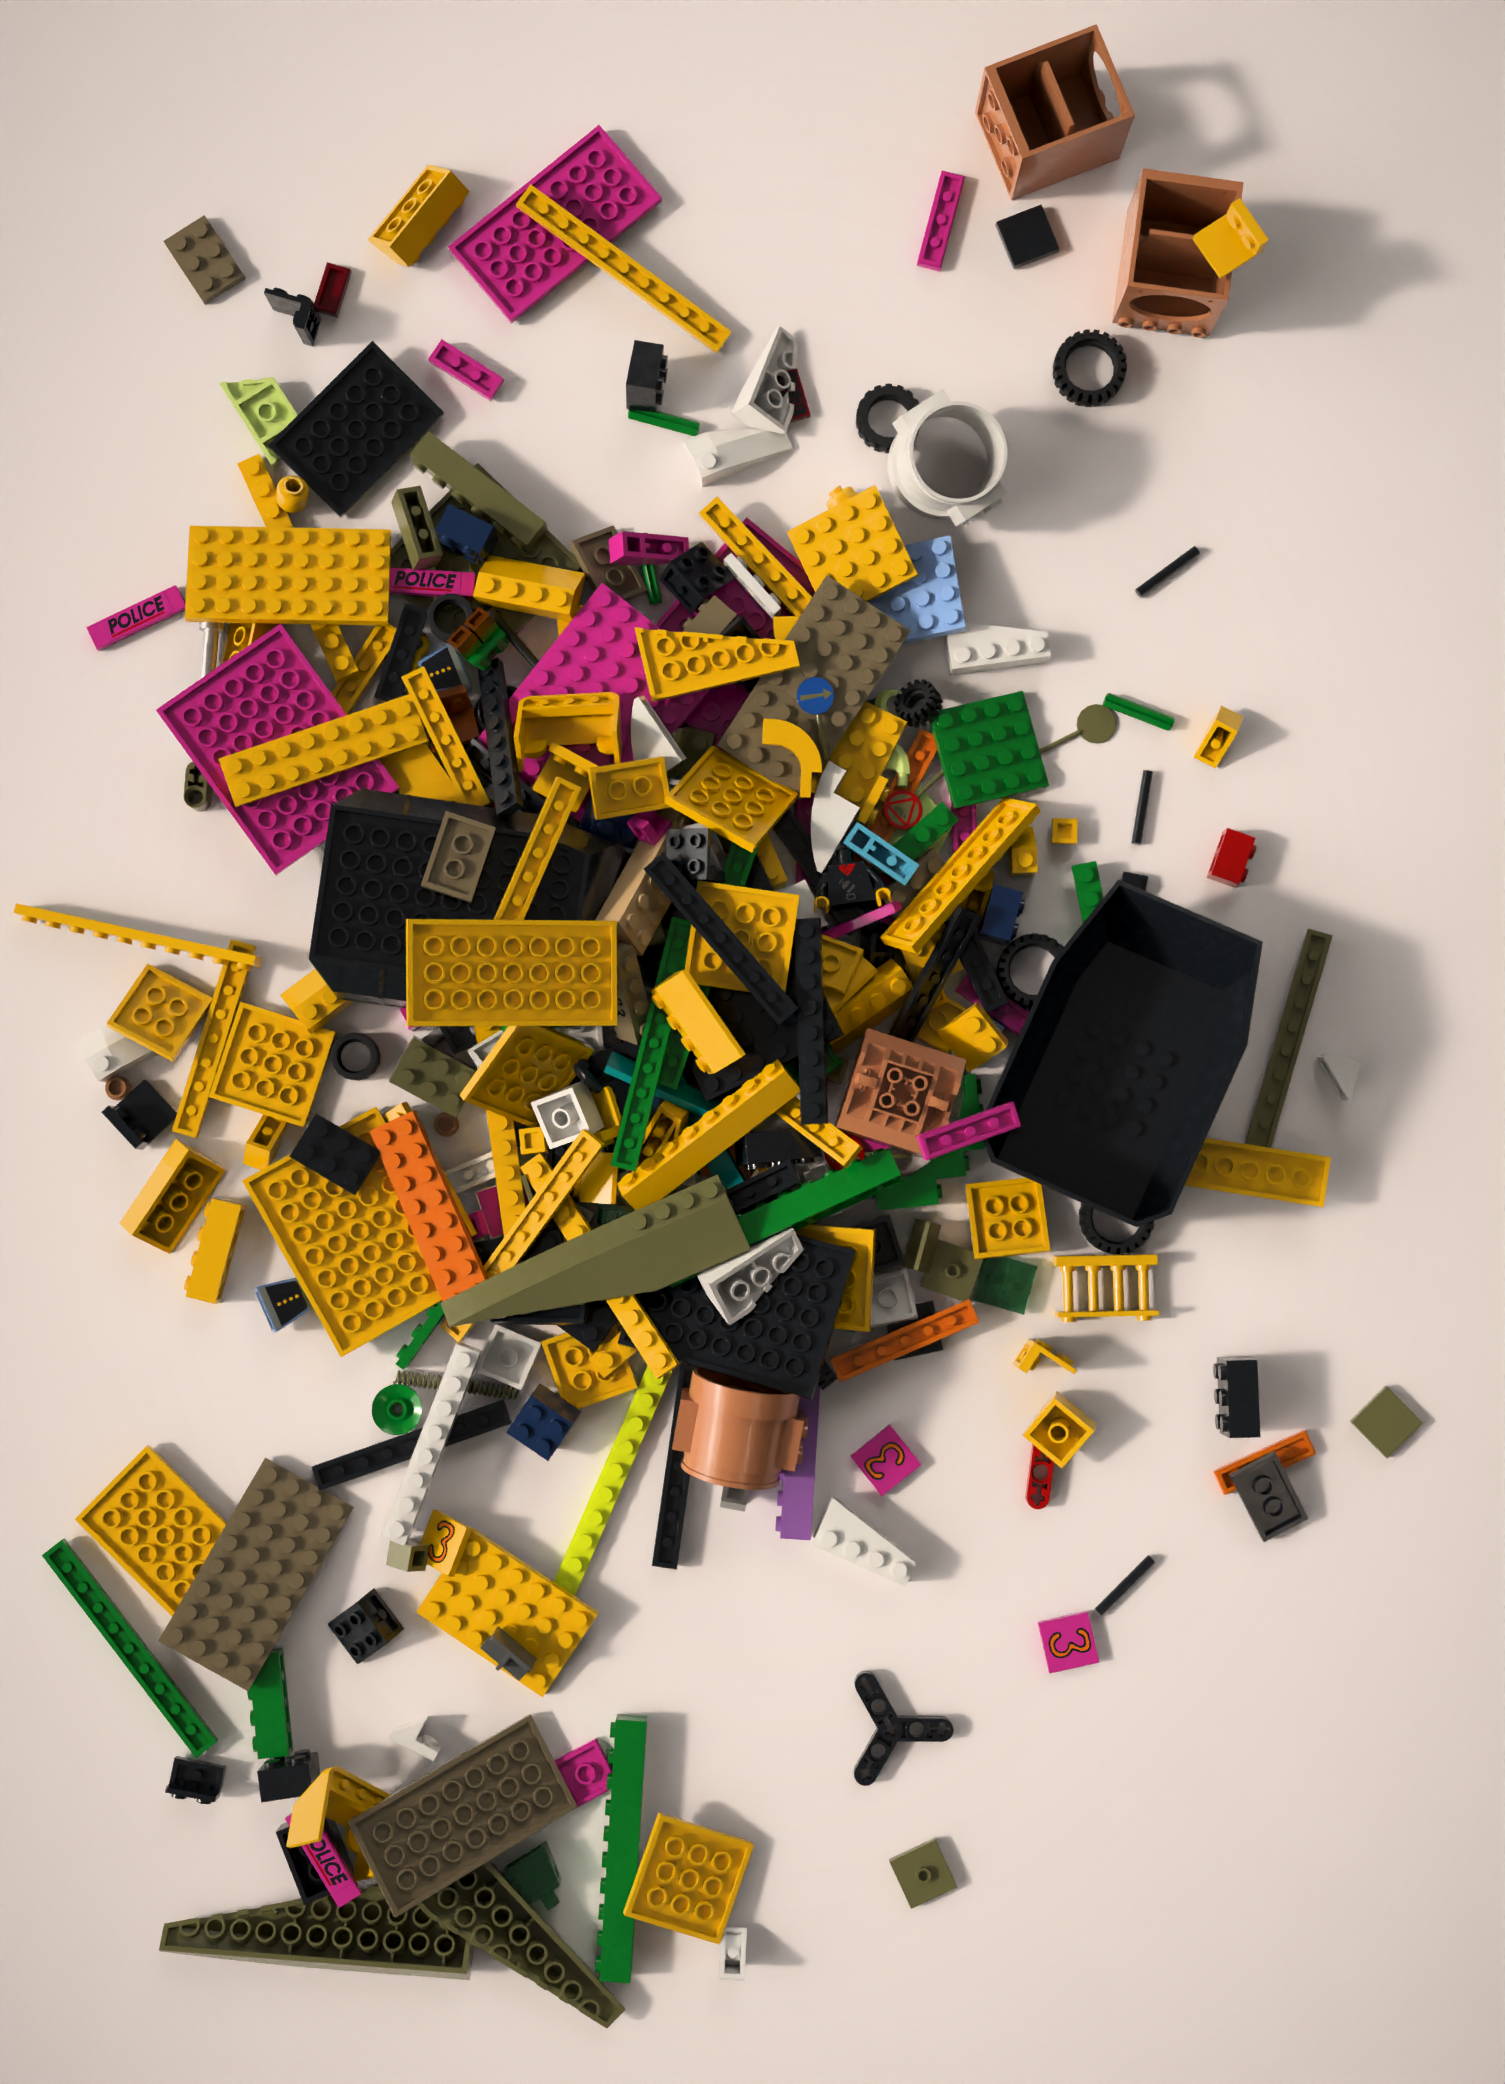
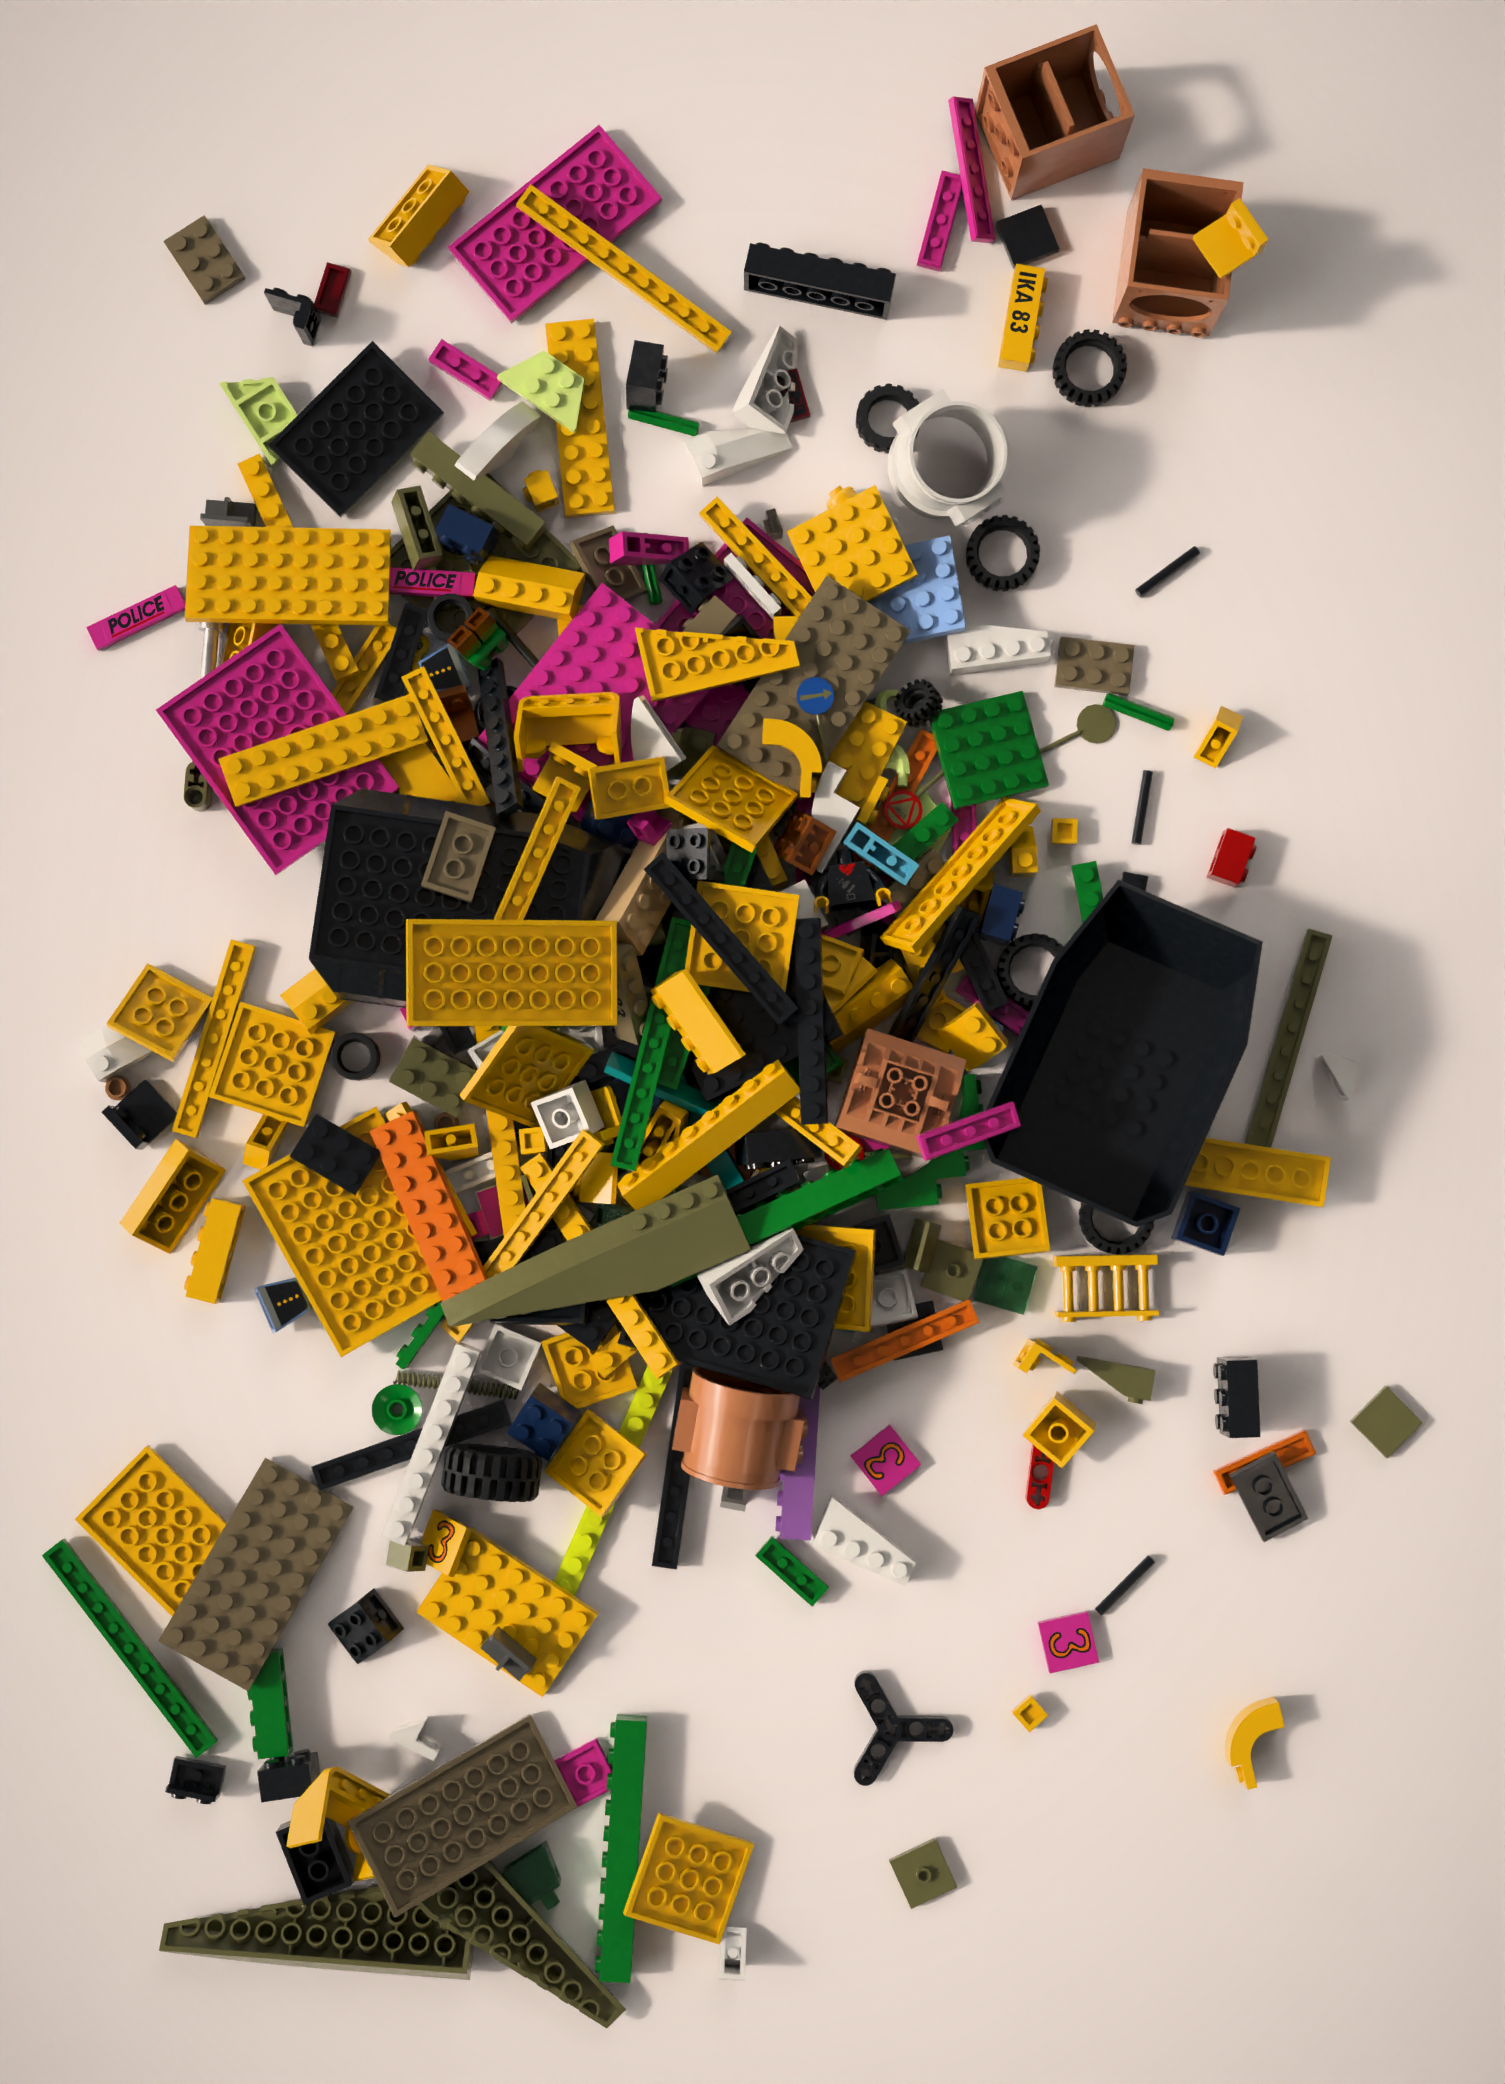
(147, 939): yellow plate -> none
(229, 513): none -> dark grey panel
(292, 494): yellow head -> none
(331, 1869): dark pink tile -> none
(452, 1142): none -> yellow slope
(491, 1472): none -> black tyre
(498, 441): none -> white slope
(540, 490): none -> yellow brick
(548, 387): none -> yellowish green wing
(585, 453): none -> yellow plate
(588, 1078): black arm -> none
(595, 1463): none -> yellow plate
(772, 524): none -> clear smoke plate
(792, 1571): none -> green plate
(804, 841): none -> dark orange bracket
(818, 280): none -> black brick
(971, 170): none -> dark pink tile
(999, 524): none -> black tyre
(1021, 317): none -> yellow brick
(1029, 1713): none -> yellow plate
(1094, 666): none -> dark tan plate
(1126, 1379): none -> olive slope
(1205, 1223): none -> dark blue brick
(1244, 1730): none -> yellow arch

